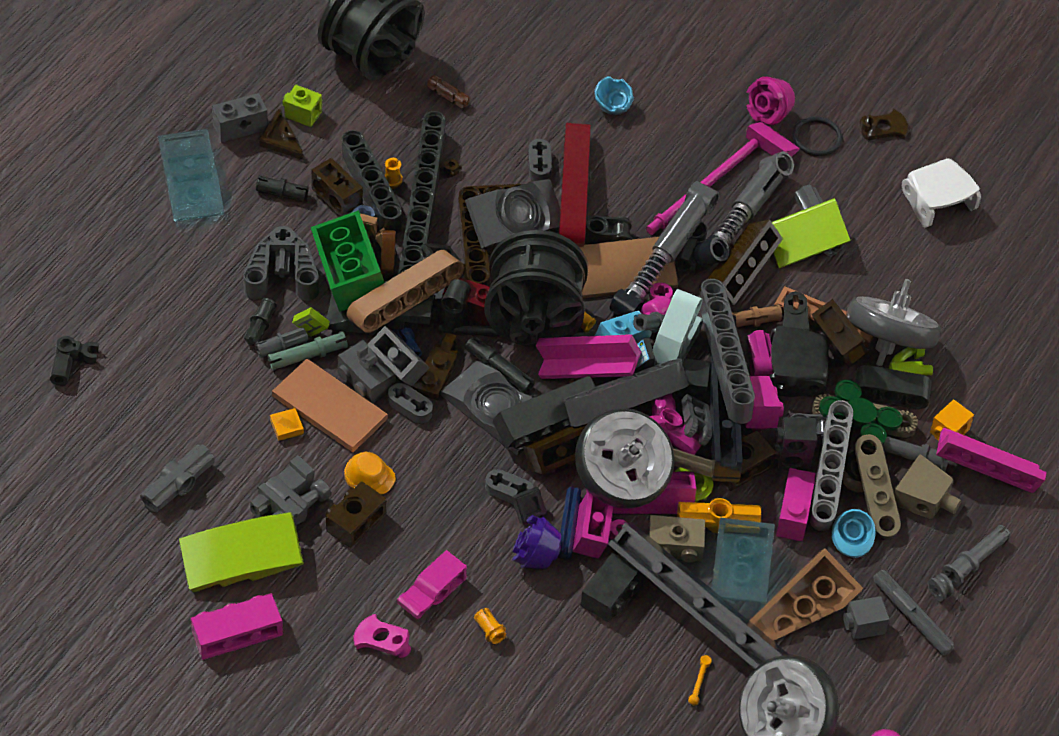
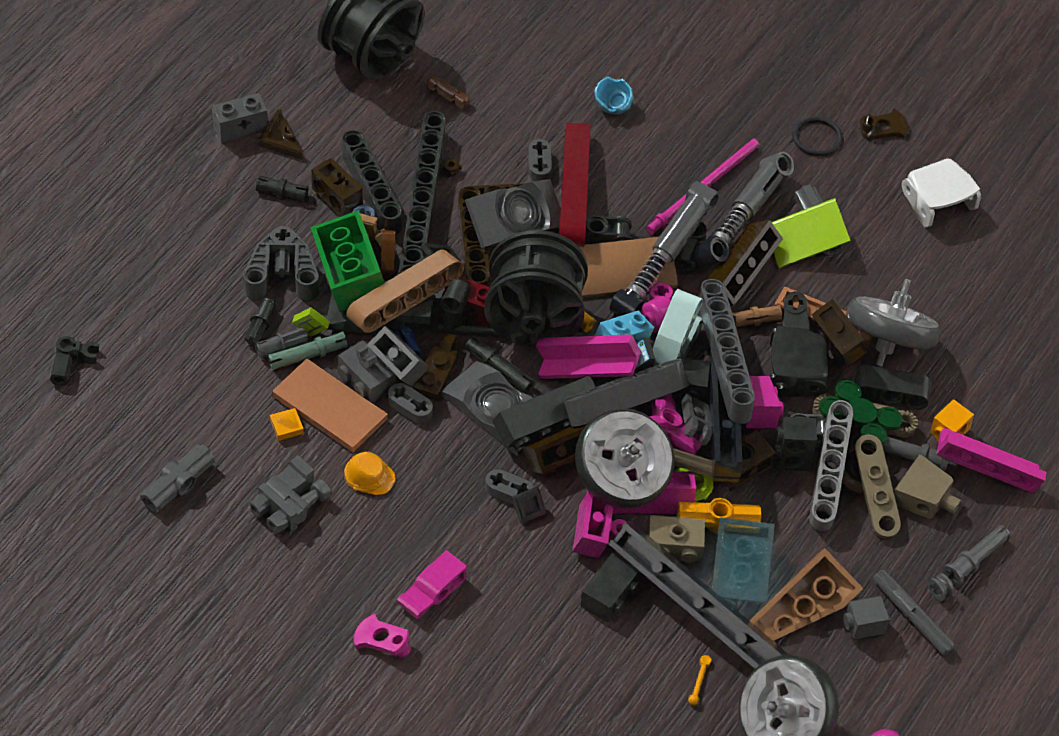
(190, 175): clear light blue slope -> none
(236, 626): dark pink brick -> none
(241, 551): lime slope -> none
(302, 105): lime brick -> none
(352, 527): dark brown brick -> none
(392, 172): light orange pin -> none
(494, 631): light orange pin -> none
(537, 544): dark purple cone -> none
(569, 522): dark blue axle -> none
(648, 322): dark grey axle -> none
(760, 353): dark pink piece -> none
(770, 100): dark pink cone -> none
(770, 140): dark pink slope -> none
(796, 504): dark pink slope -> none
(853, 533): medium azure hat -> none
(917, 367): lime plant -> none

